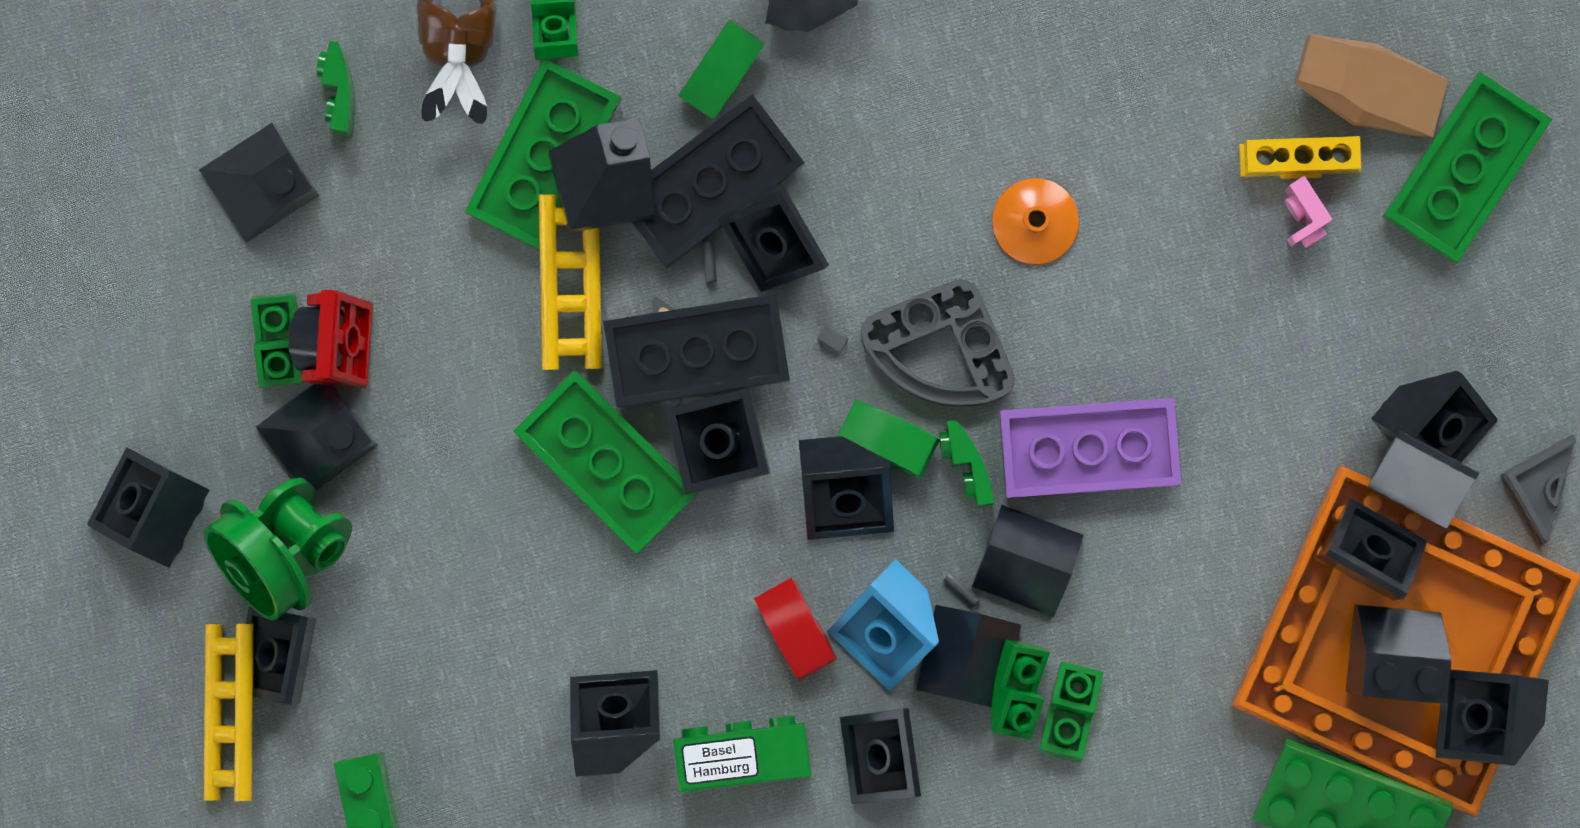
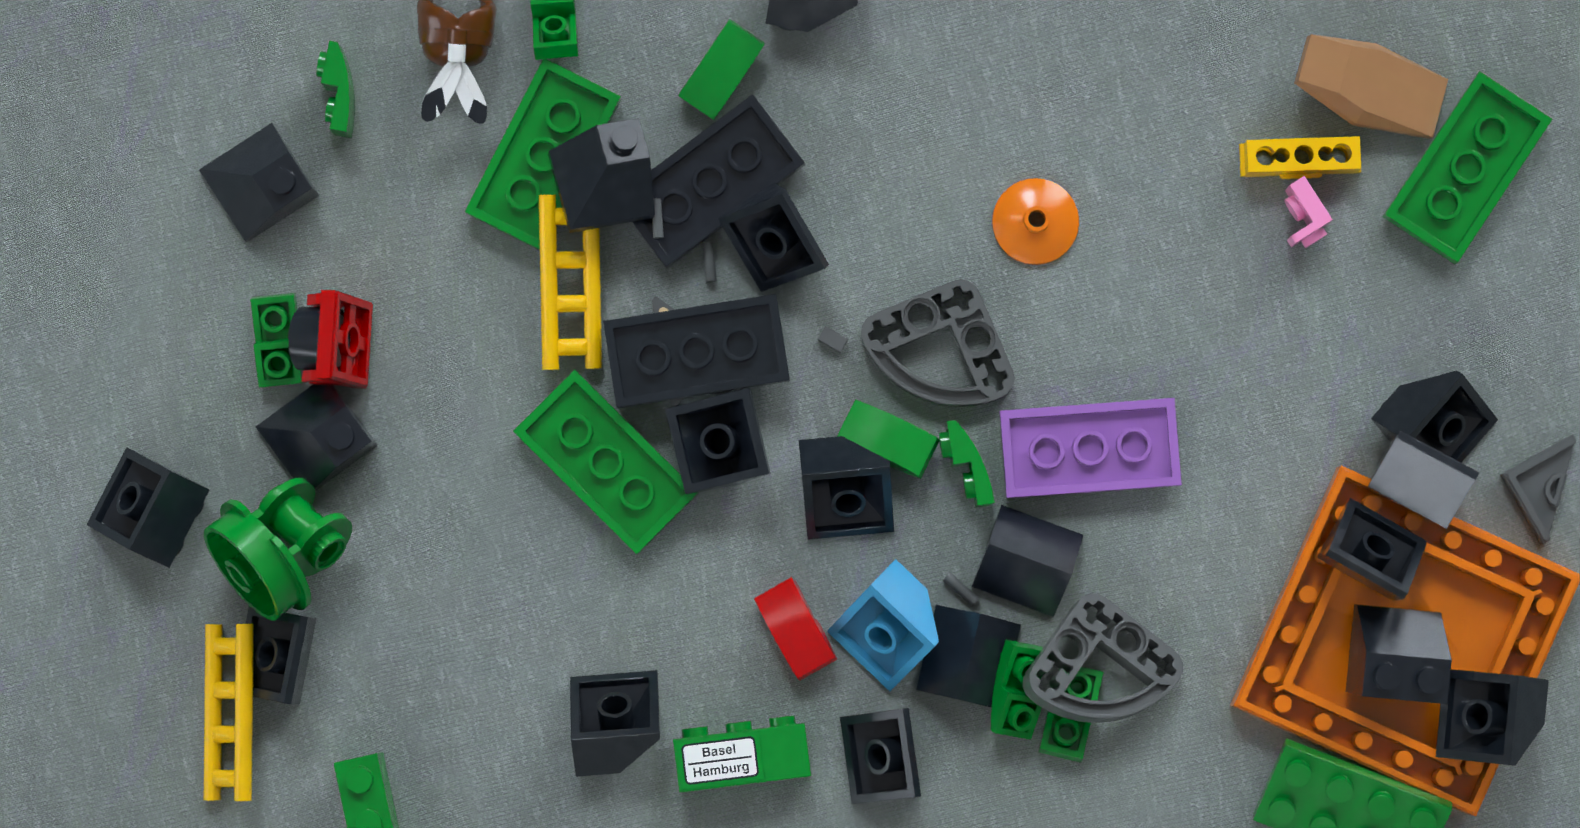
(657, 221): none -> dark grey piece
(1087, 637): none -> dark grey beam

